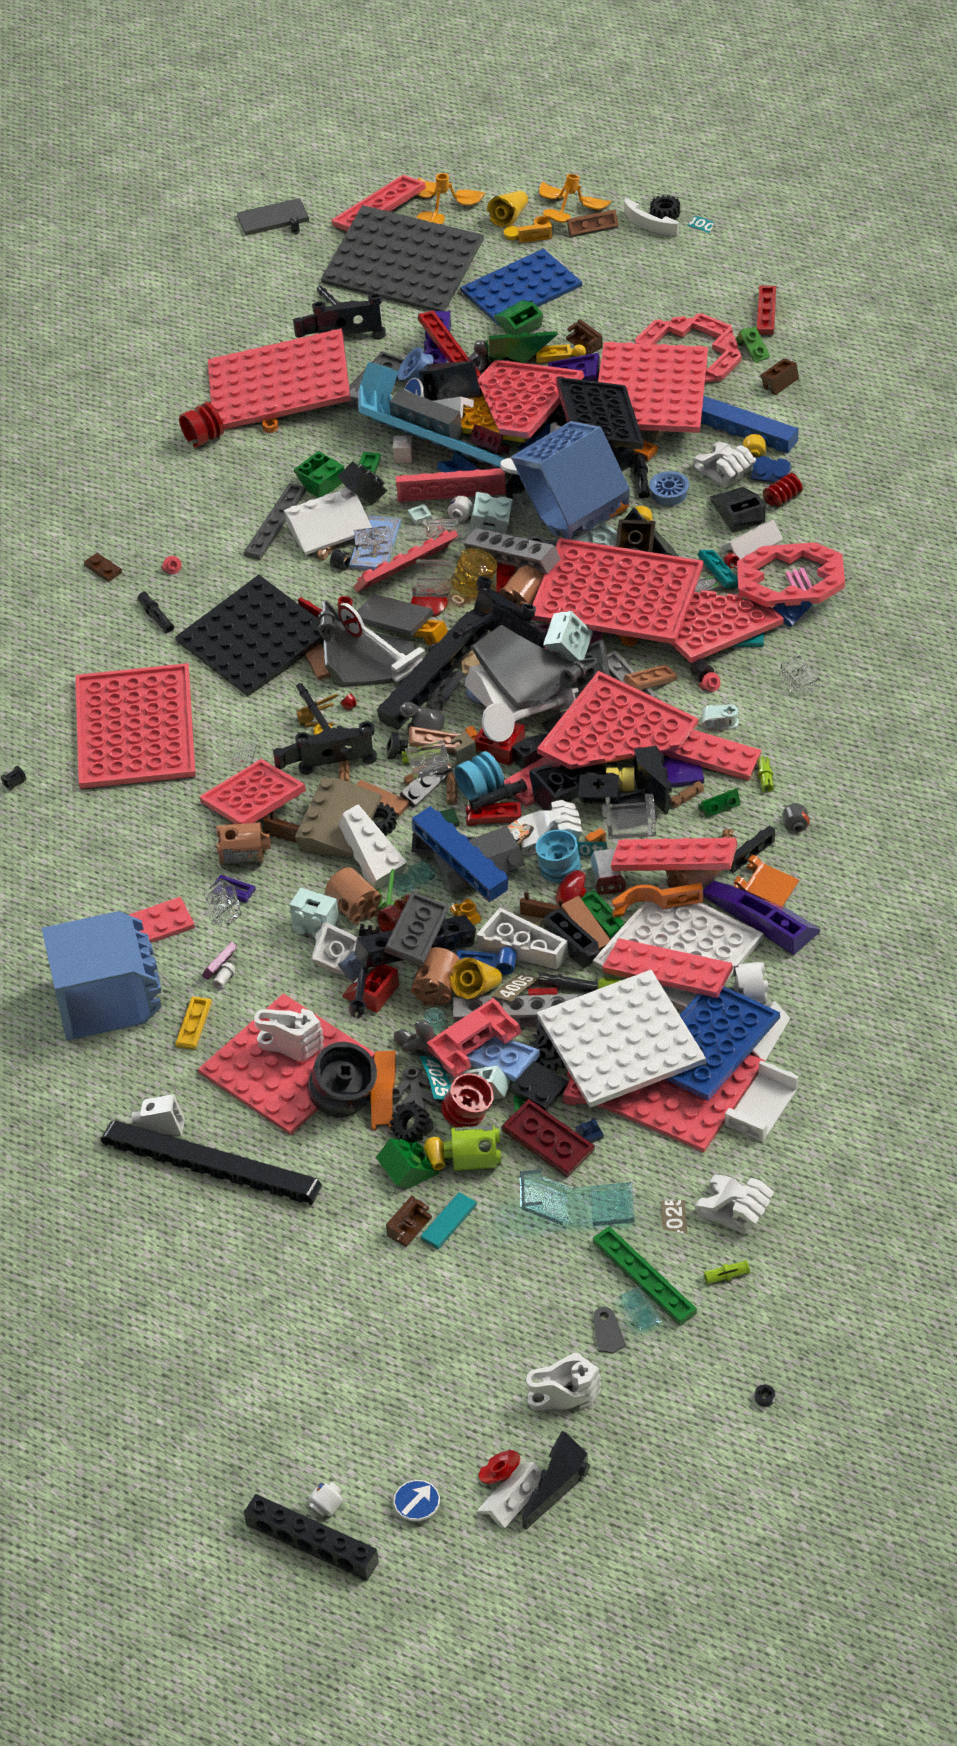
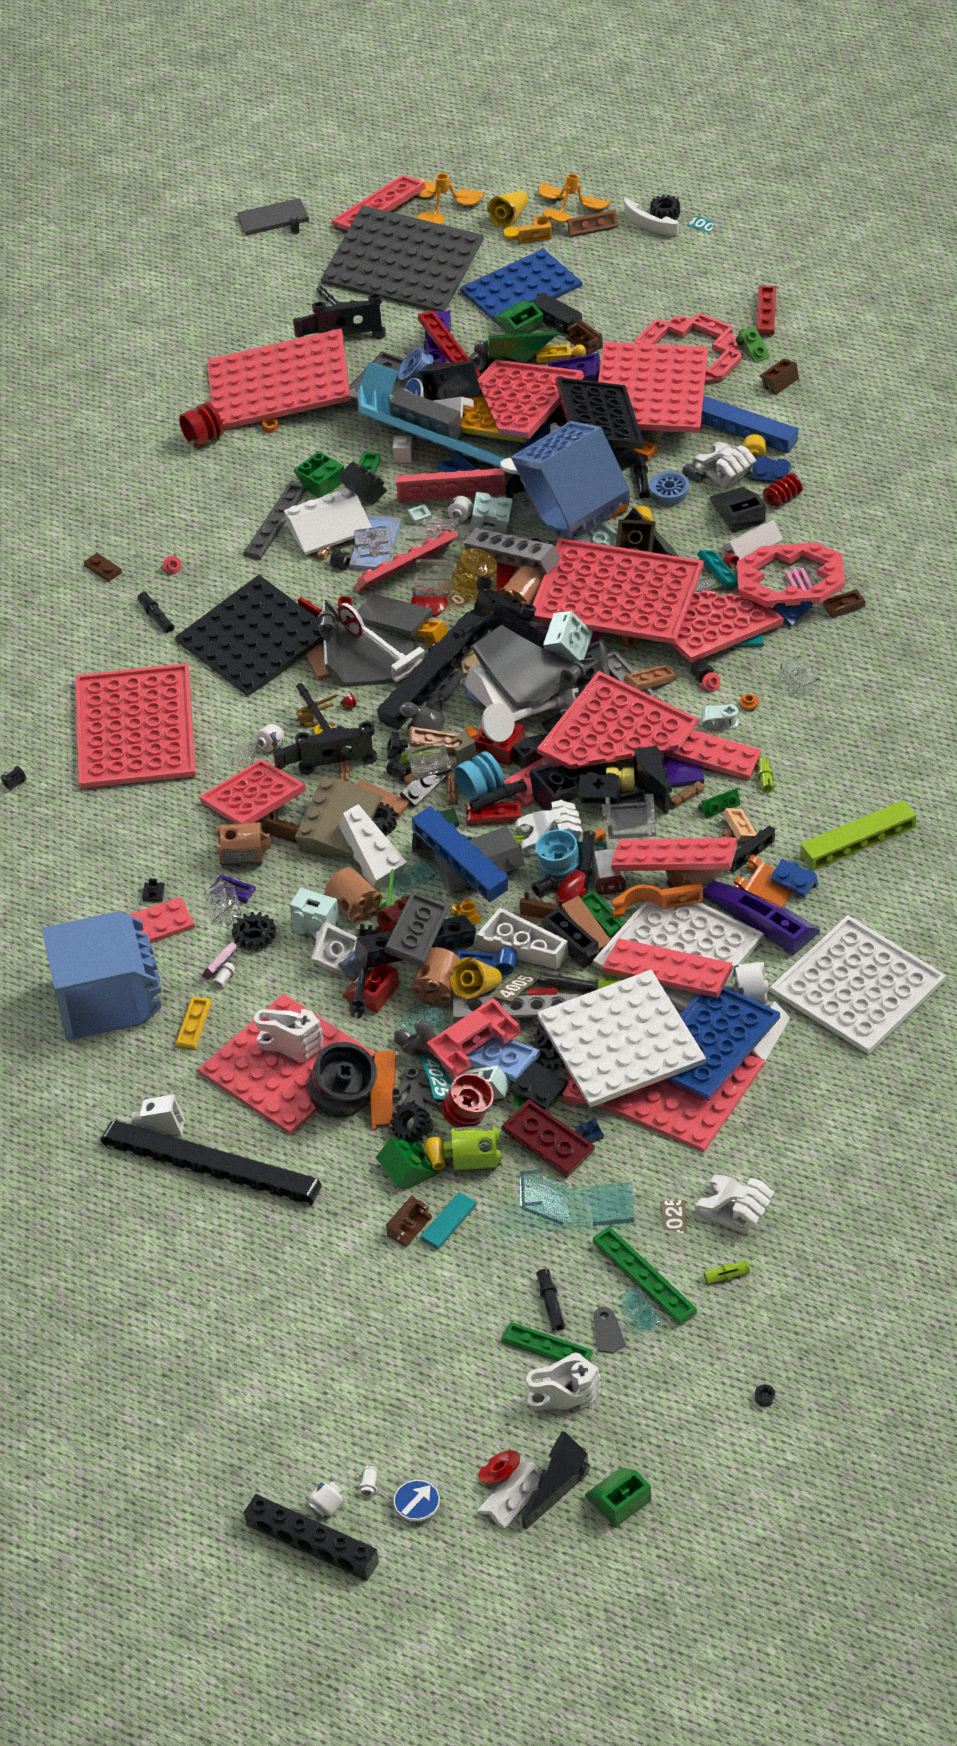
(153, 891): none -> black tile
(254, 931): none -> black gear
(270, 737): none -> white head
(367, 1487): none -> white pin
(398, 769): none -> black bush
(414, 1014): none -> clear light blue tile
(488, 439): dark red bracket -> none
(518, 831): tile -> none
(542, 1343): none -> green tile
(545, 885): none -> black bush
(548, 1292): none -> black pin
(557, 313): none -> black brick
(586, 855): none -> black pin
(620, 1495): none -> green slope
(691, 471): none -> dark grey pin
(739, 824): none -> light nougat plate
(749, 701): none -> orange plate
(763, 1101): white panel -> none
(794, 878): none -> blue bracket
(795, 817): dark grey head -> none
(844, 603): none -> reddish brown plate
(858, 835): none -> lime brick
(858, 984): none -> white plate

